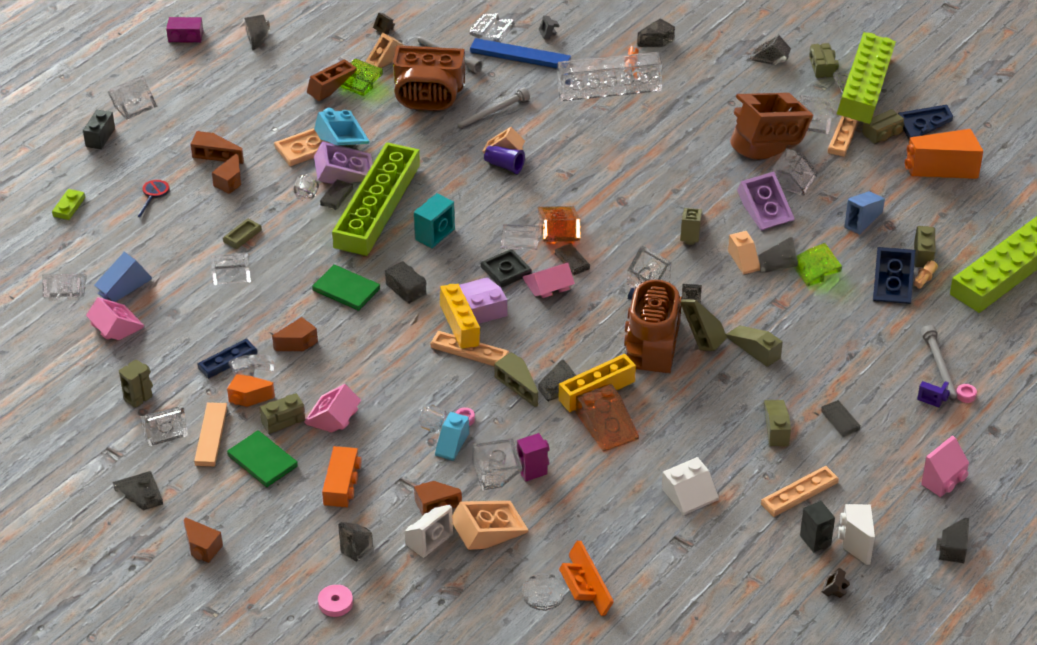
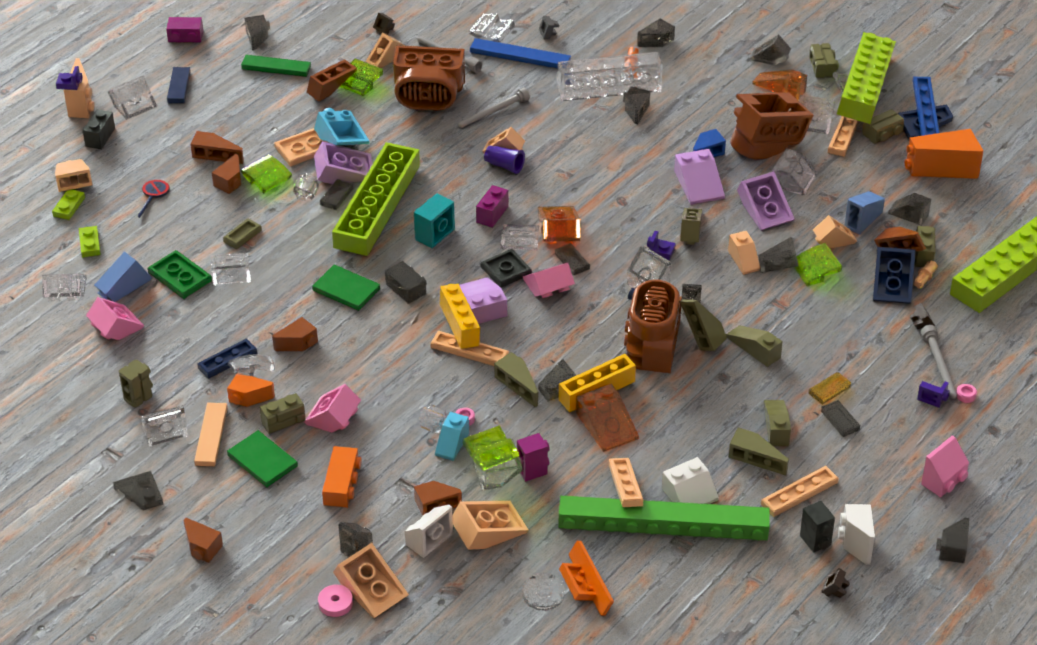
(69, 81): none -> dark purple bracket
(72, 175): none -> light nougat torso
(79, 101): none -> light nougat slope
(89, 241): none -> lime plate
(178, 85): none -> dark blue tile
(179, 274): none -> green tile
(266, 173): none -> clear neon green slope
(276, 65): none -> green tile
(370, 581): none -> light nougat slope
(490, 448): none -> clear neon green slope
(492, 206): none -> magenta brick
(625, 482): none -> light nougat tile
(636, 103): none -> clear smoke slope
(661, 247): none -> dark purple bracket
(665, 518): none -> bright green brick
(698, 176): none -> lavender slope
(711, 140): none -> blue slope
(755, 450): none -> olive slope
(783, 82): none -> clear orange slope
(829, 388): none -> clear yellow tile
(833, 233): none -> light nougat slope
(900, 238): none -> dark orange slope
(912, 208): none -> clear smoke slope
(922, 316): none -> dark brown tile
(925, 105): none -> blue tile

